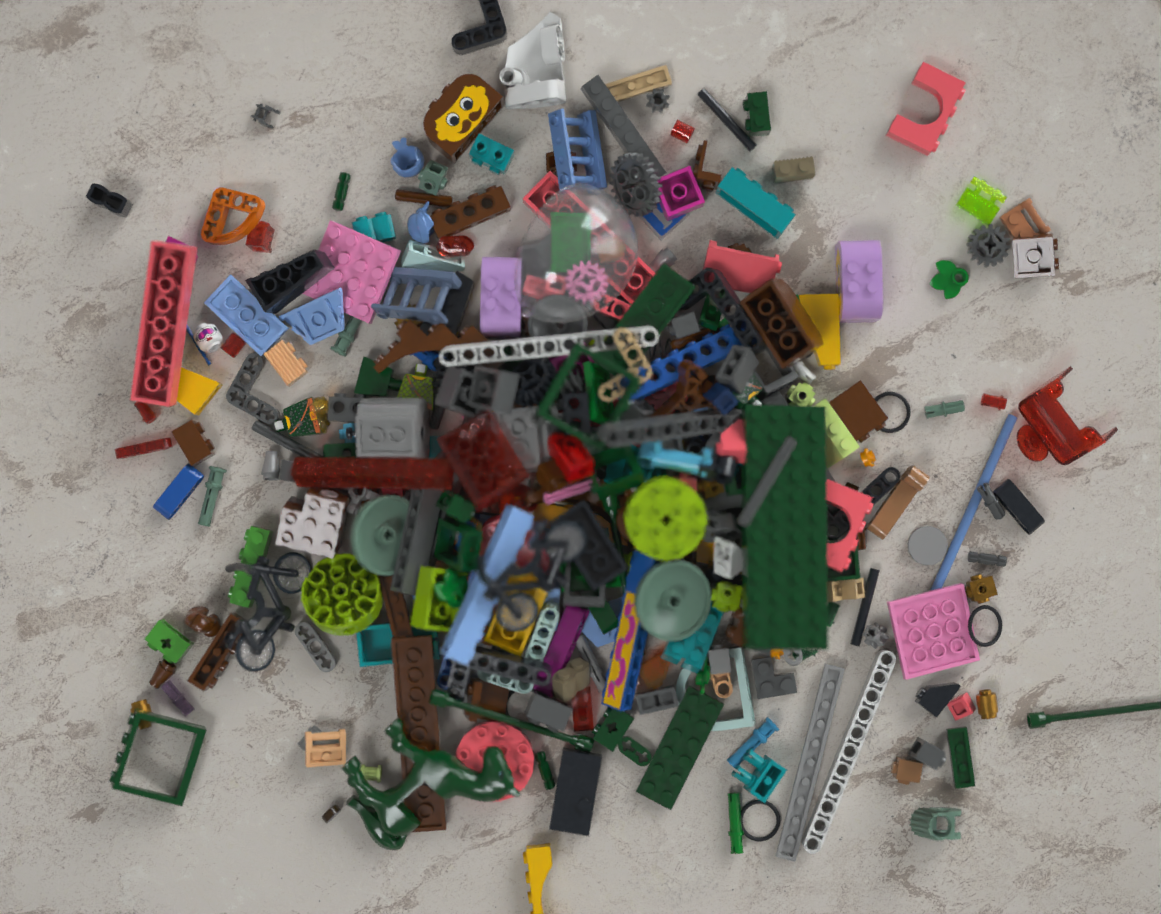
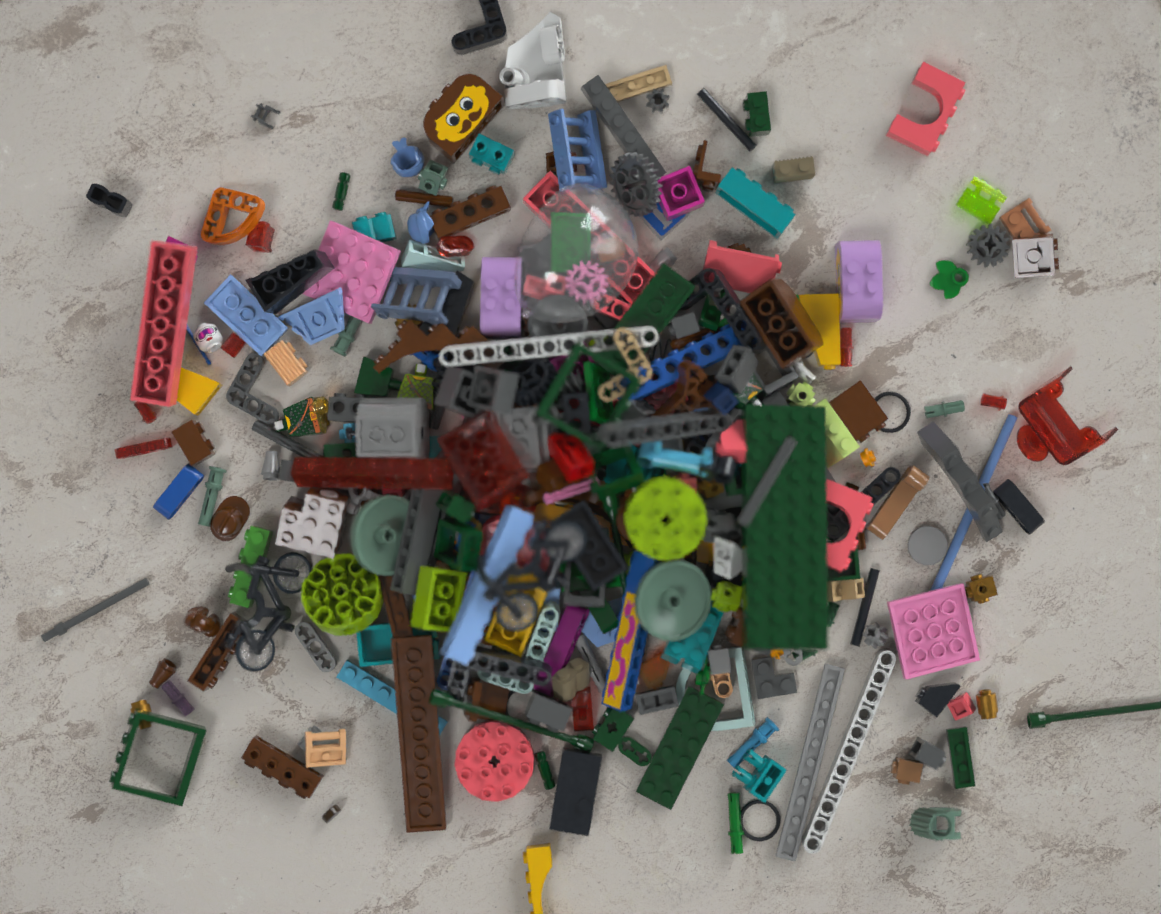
(61, 628): none -> dark grey bar
(164, 631): bright green brick -> none
(229, 518): none -> reddish brown piece
(282, 767): none -> reddish brown brick
(372, 773): yellowish green bush -> none
(373, 688): none -> medium azure plate
(389, 817): dark green animal -> none
(452, 588): green plate -> none
(682, 131): clear red beam -> none
(846, 347): none -> clear red axle
(963, 479): none -> dark grey arch
(988, 559): dark grey axle -> none
(999, 626): black tyre -> none

